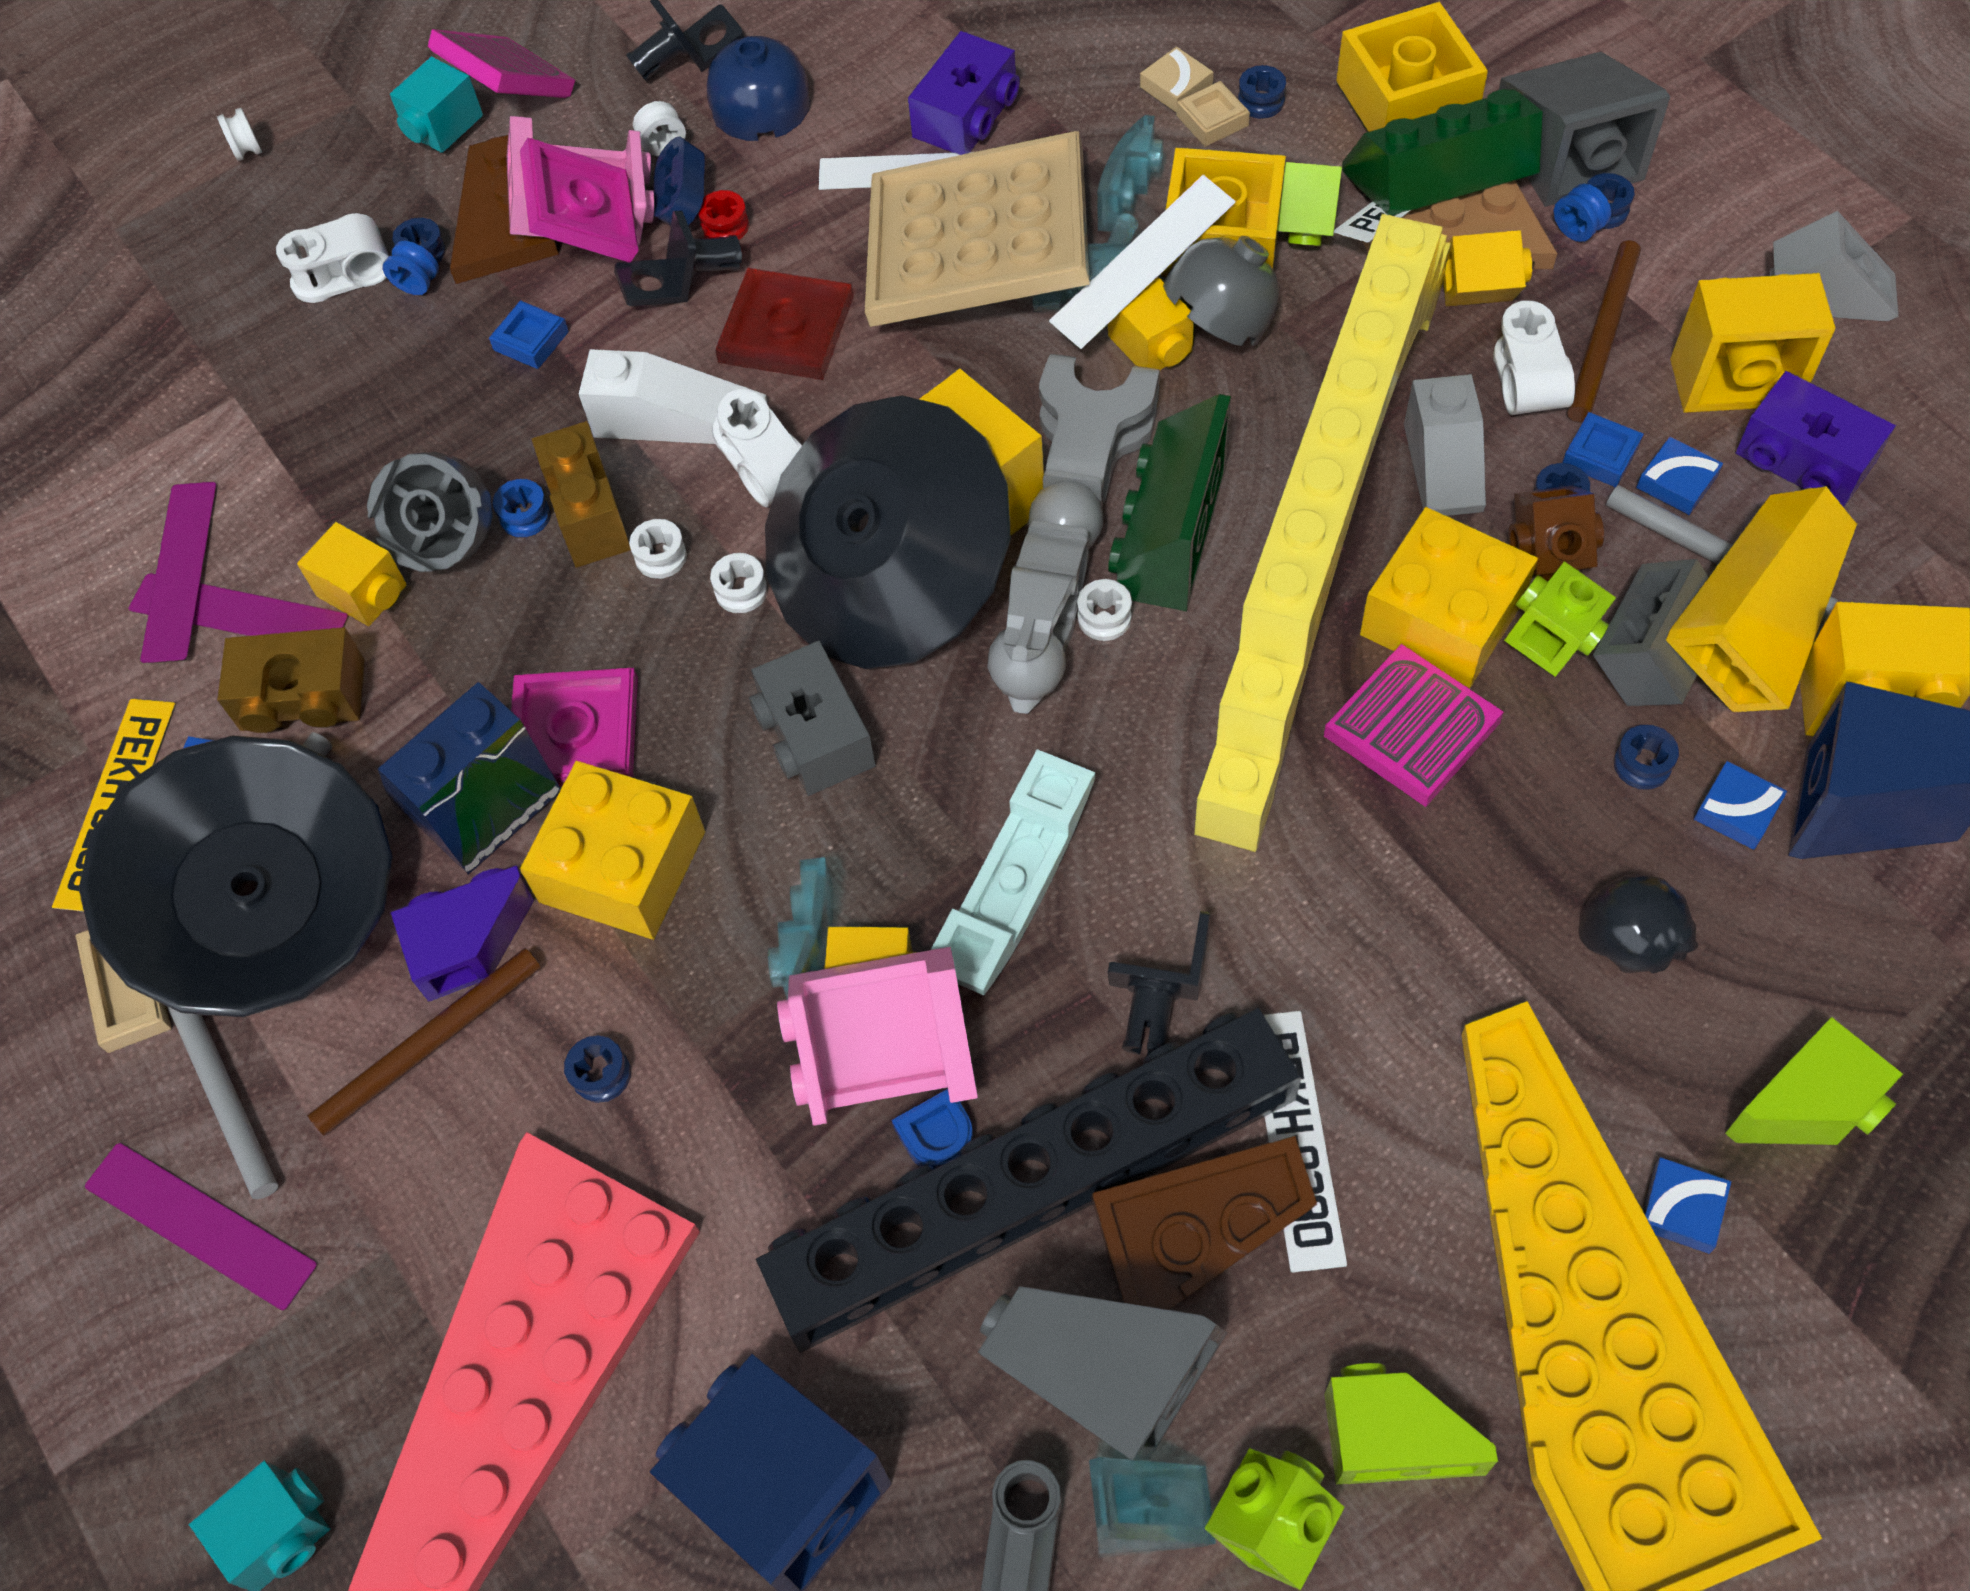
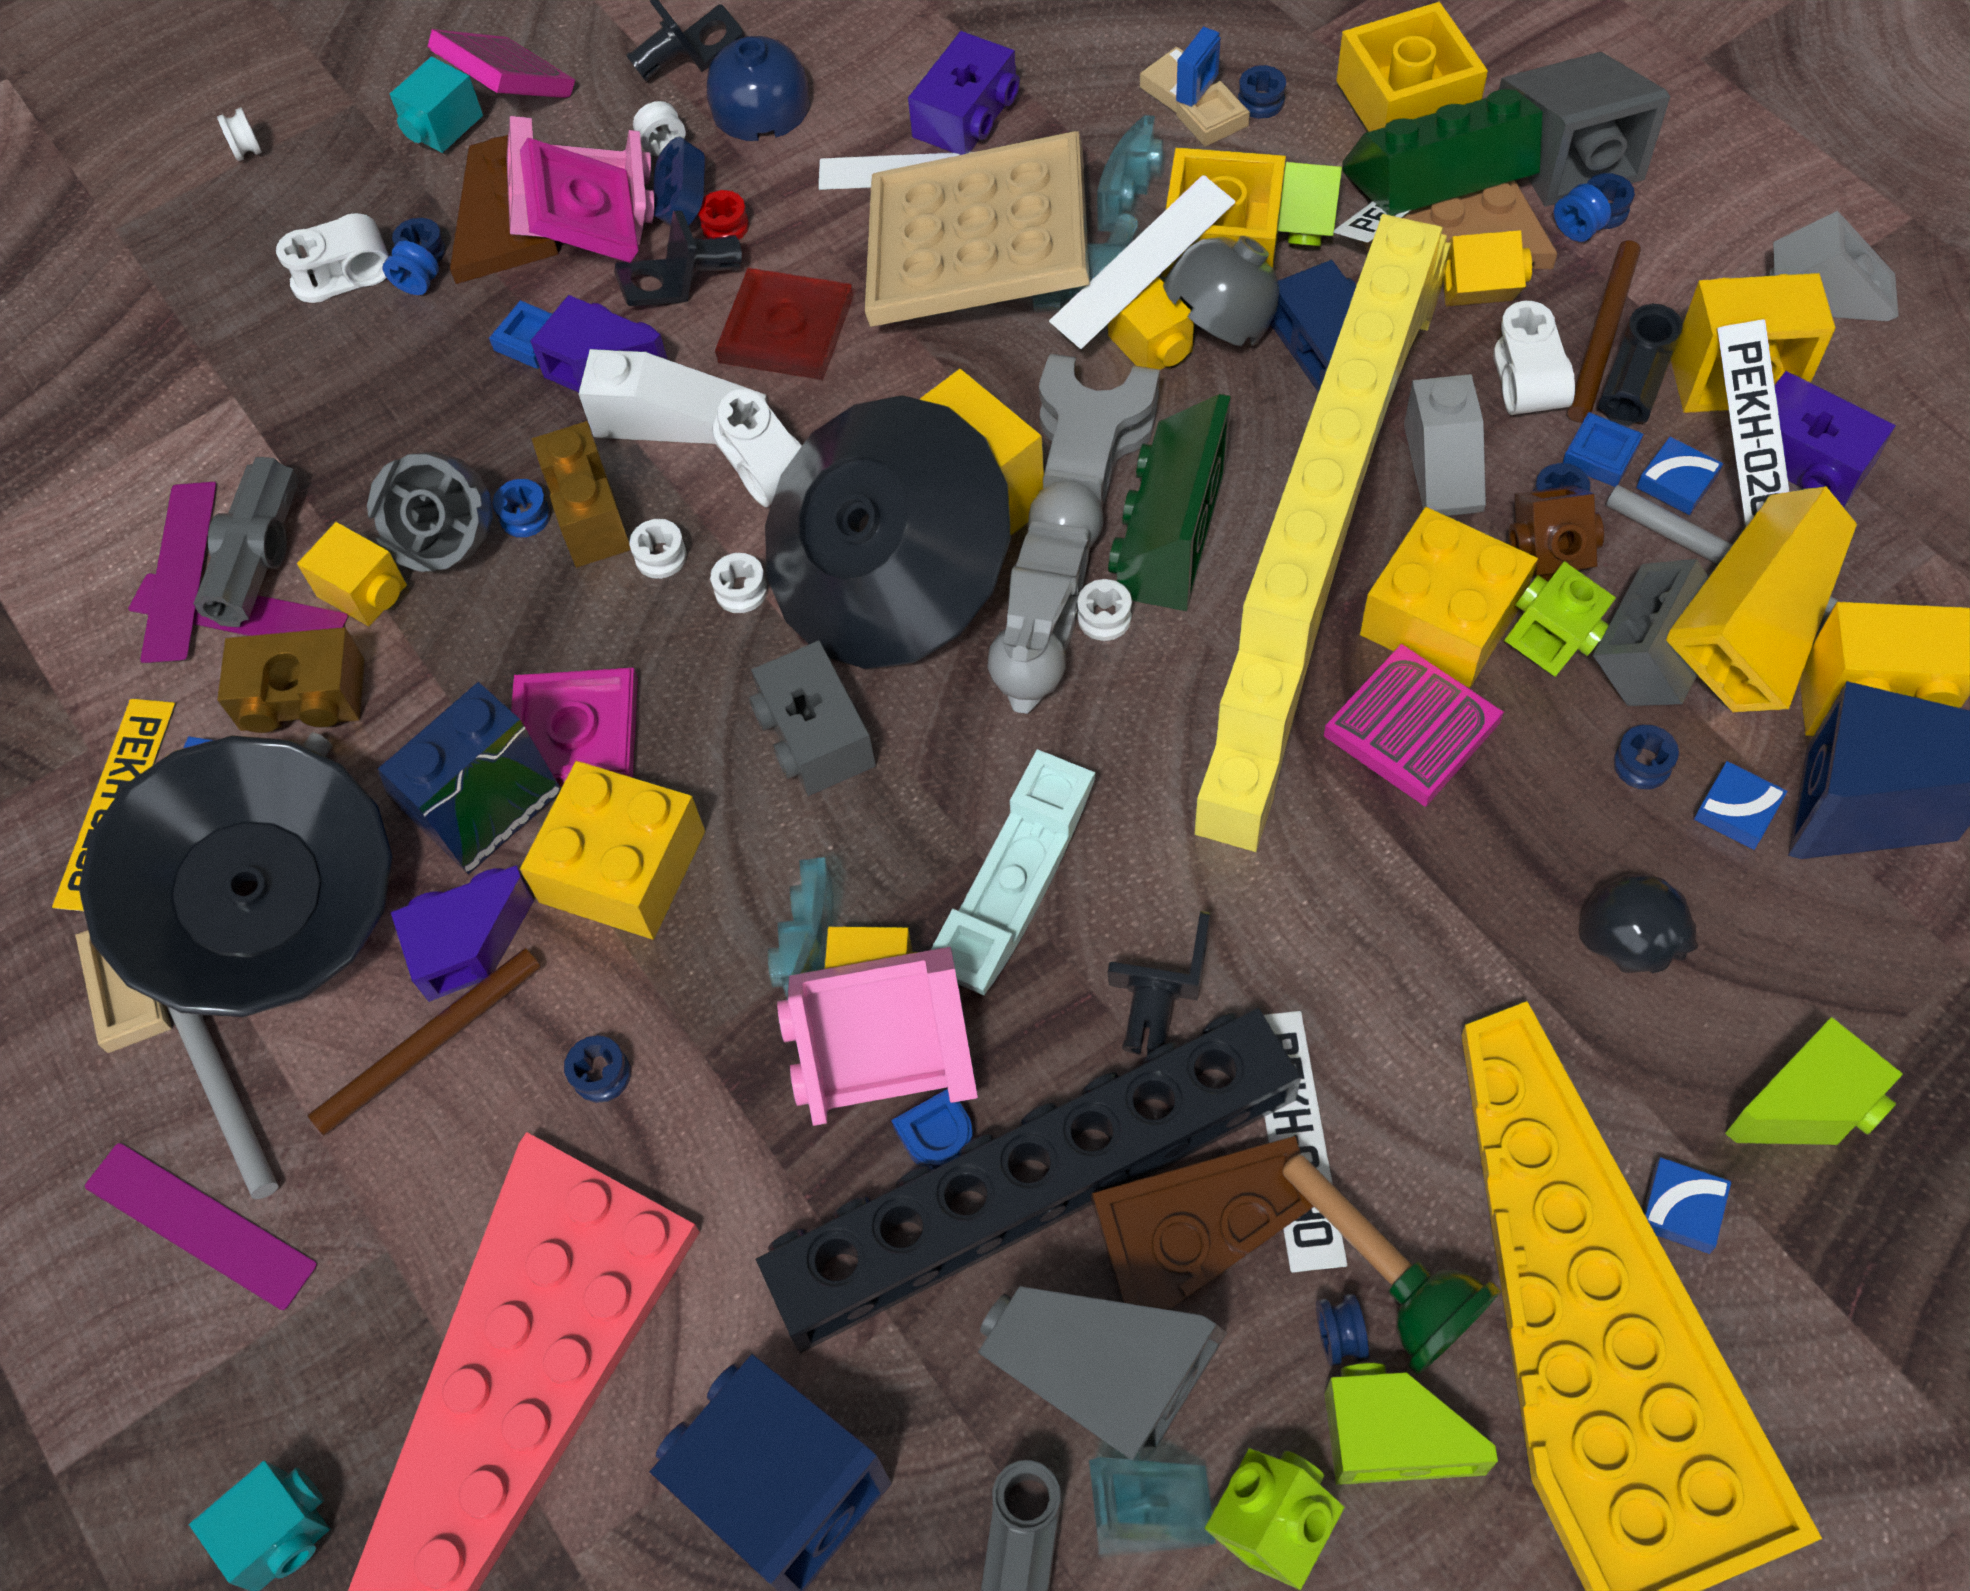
(246, 542): none -> dark grey piece
(576, 328): none -> dark purple slope
(1198, 66): none -> blue tile
(1312, 315): none -> dark blue slope
(1342, 1330): none -> dark blue bush
(1433, 1306): none -> dark green piece
(1641, 364): none -> black piece
(1753, 413): none -> white sticker

